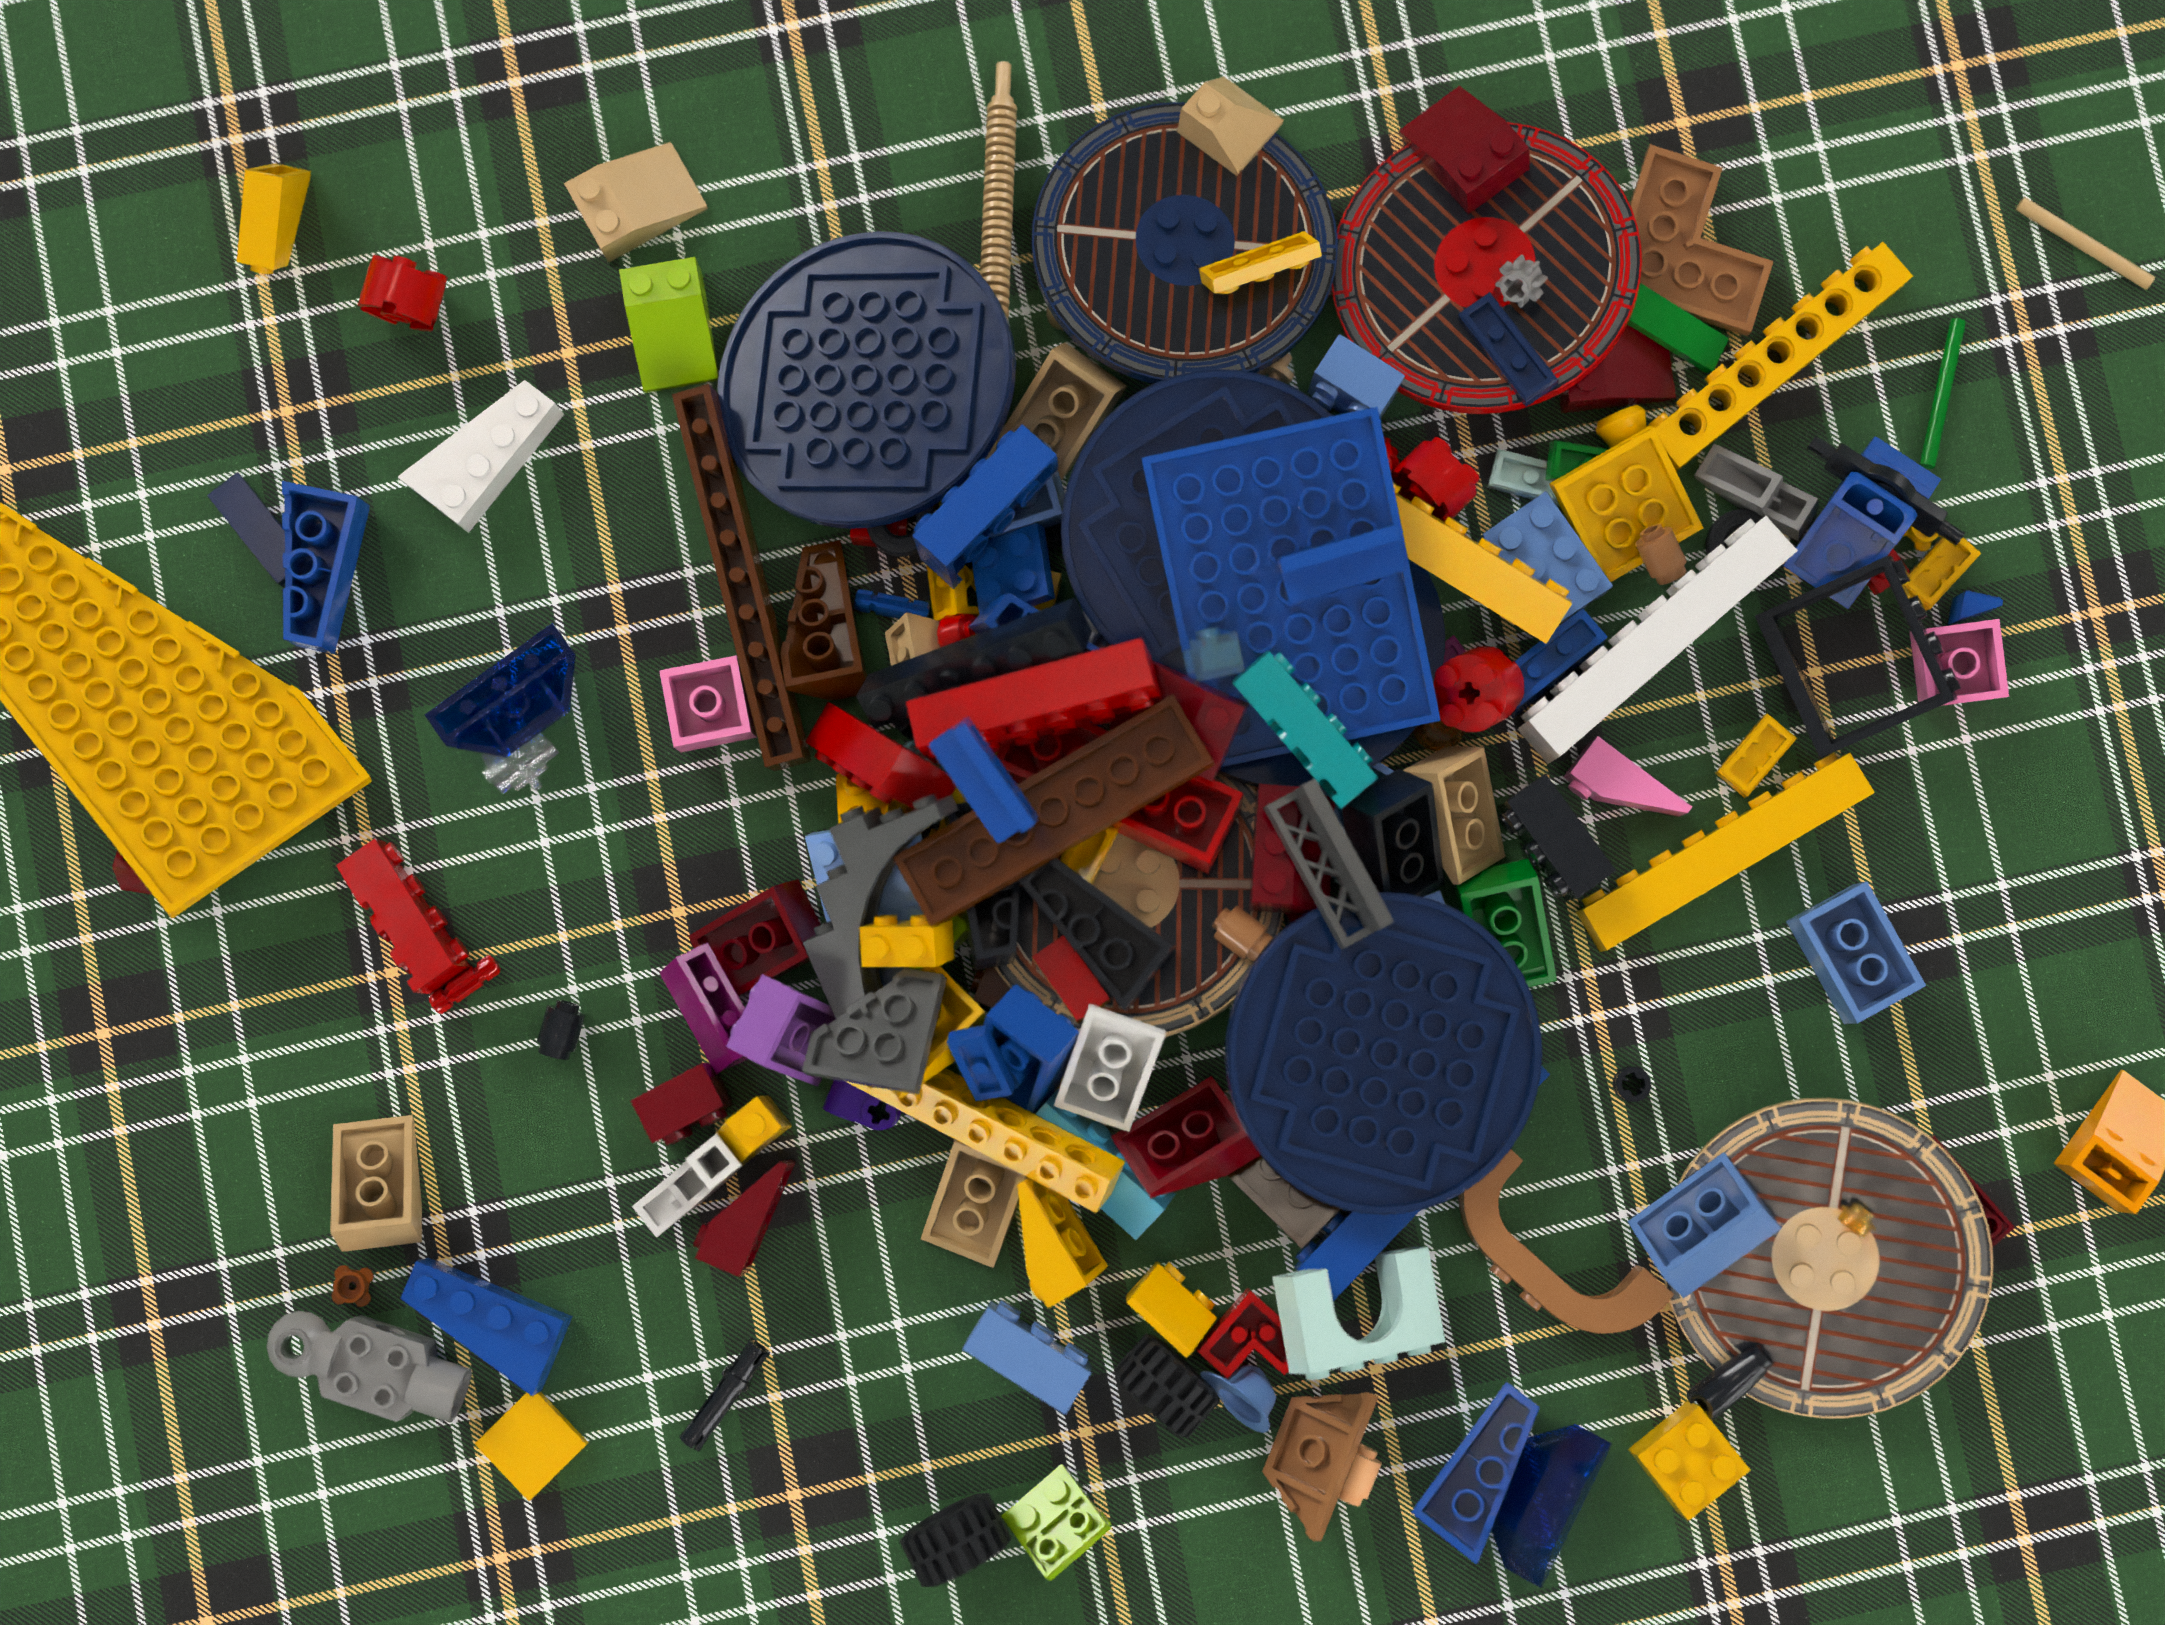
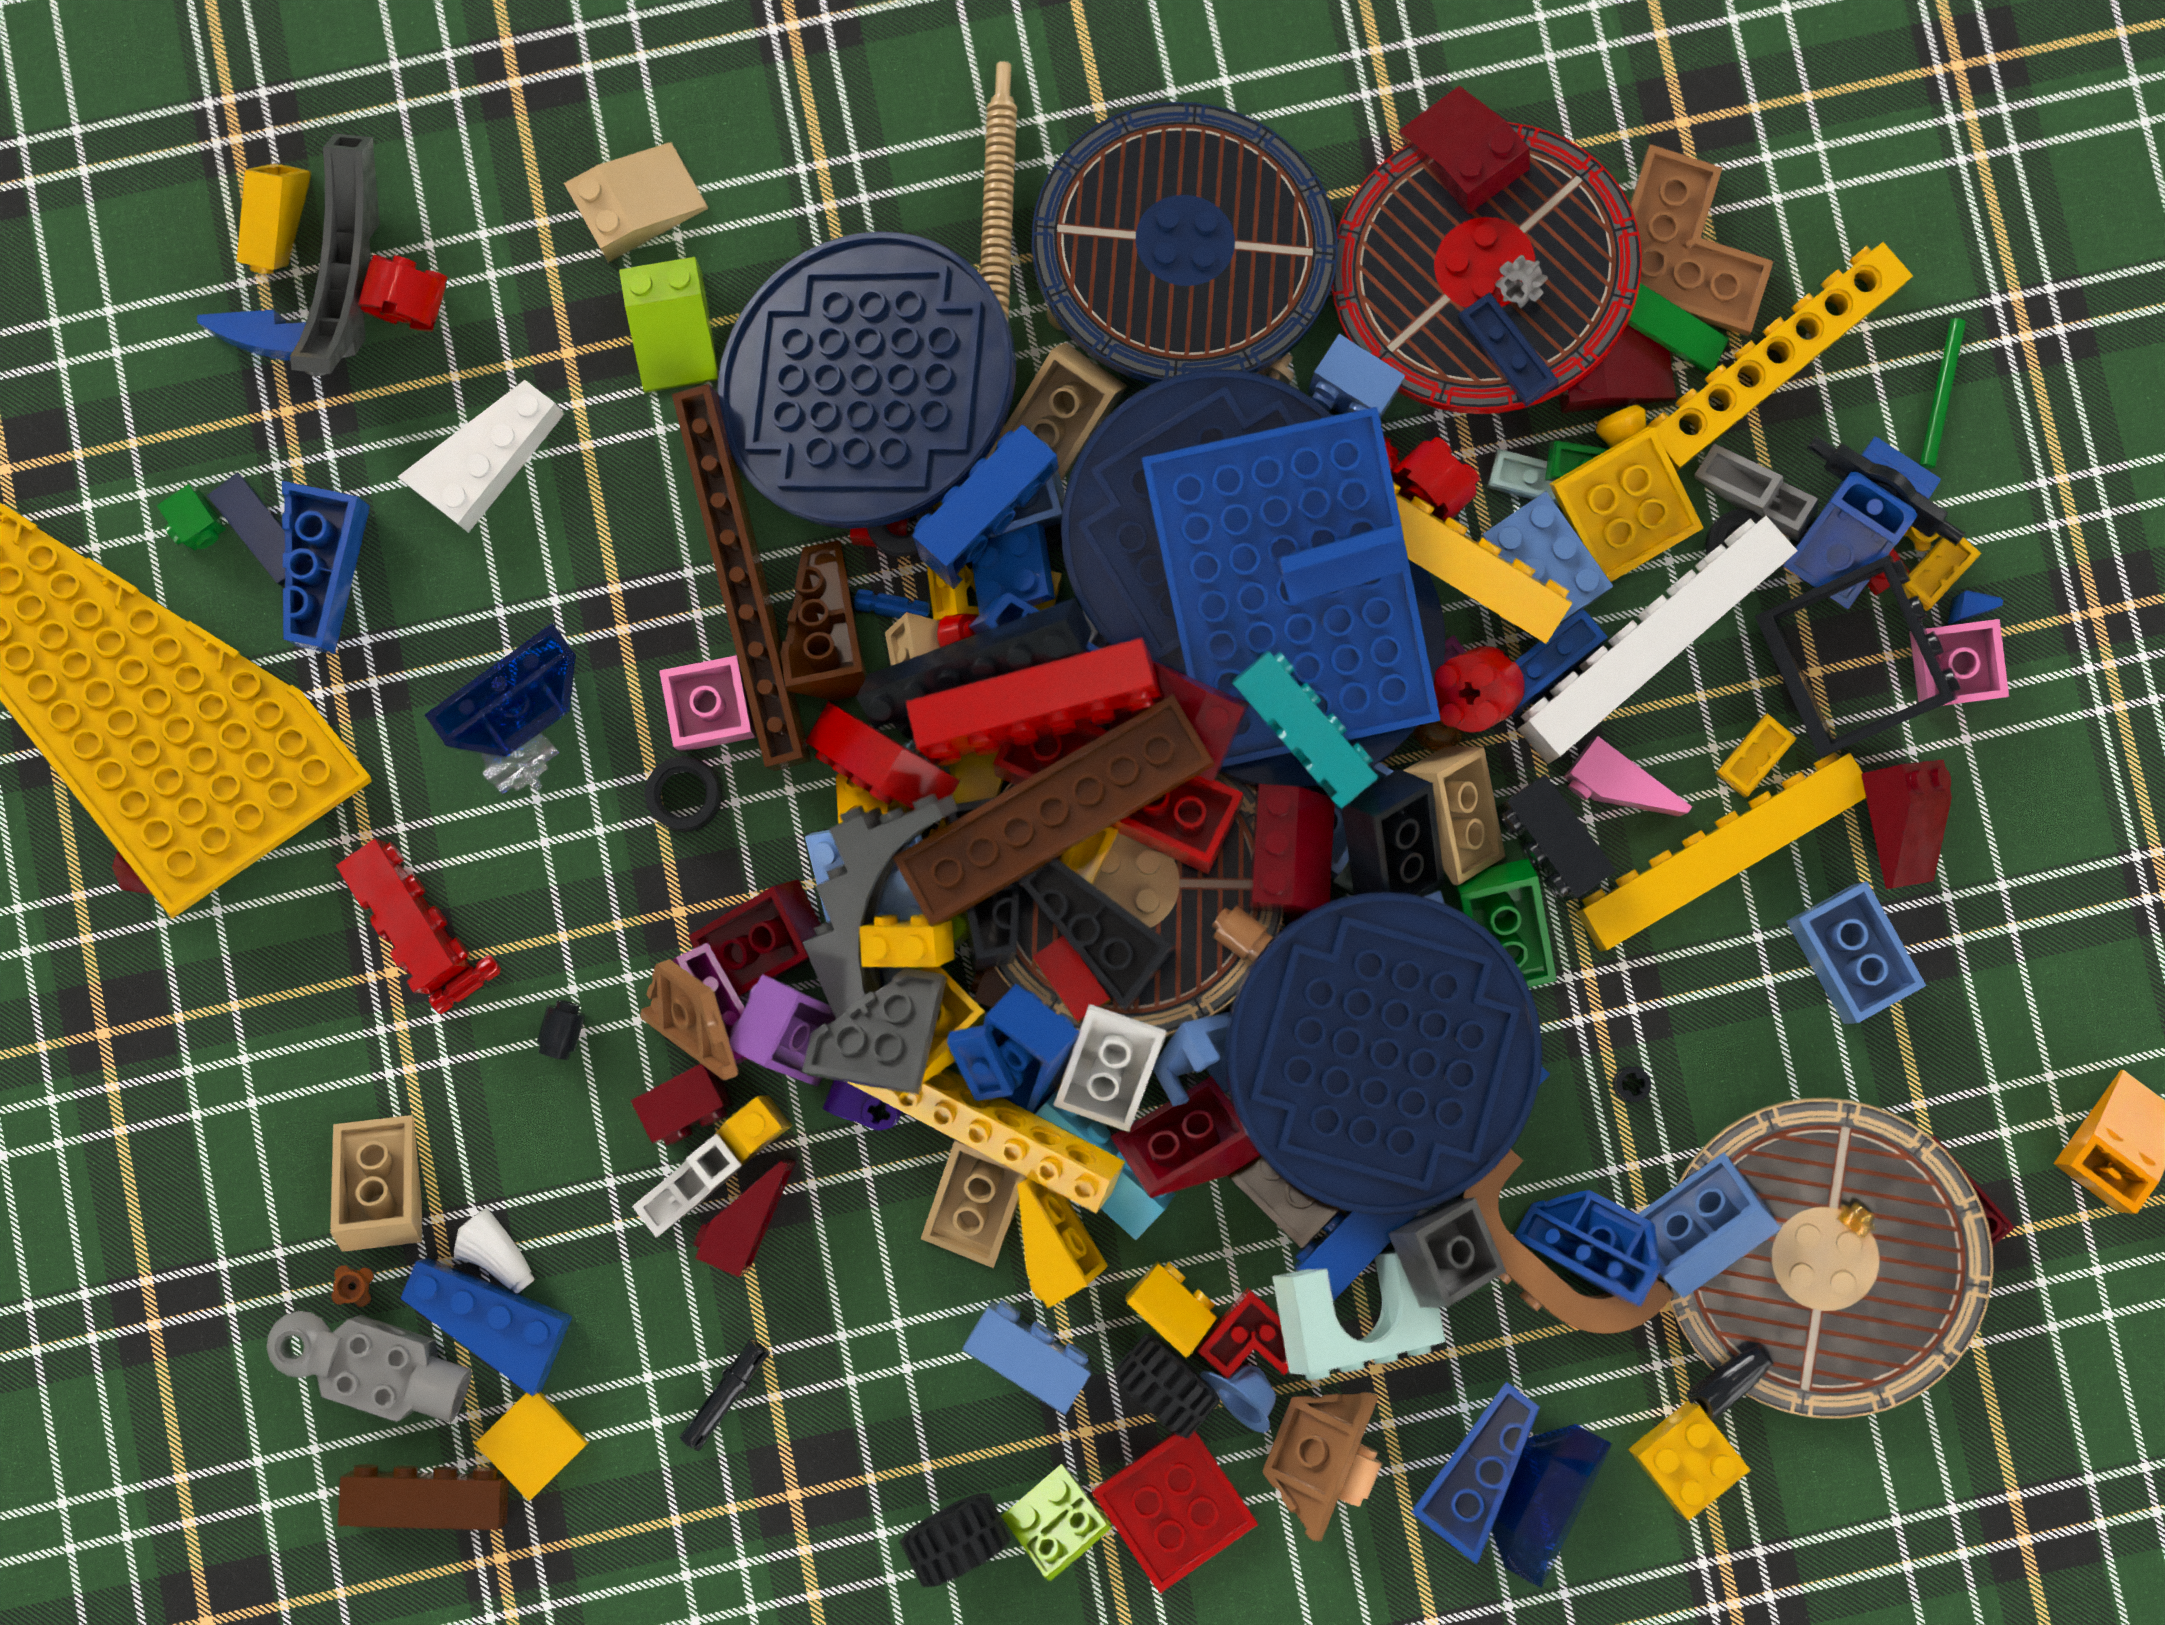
(191, 518): none -> green brick
(255, 331): none -> blue slope
(350, 218): none -> dark grey arch
(423, 1499): none -> reddish brown brick
(489, 1246): none -> white piece
(658, 778): none -> black tyre
(689, 1017): none -> medium nougat wing
(983, 780): blue panel -> none
(1174, 1508): none -> red plate
(1193, 1048): none -> medium blue panel
(1213, 654): clear light blue brick -> none
(1227, 123): tan slope -> none
(1260, 263): yellow plate -> none
(1341, 857): dark grey fence -> none
(1447, 1253): none -> flat silver brick
(1595, 1242): none -> blue wedge
(1661, 554): medium nougat brick -> none
(1908, 819): none -> dark red slope
(2085, 243): tan bar -> none

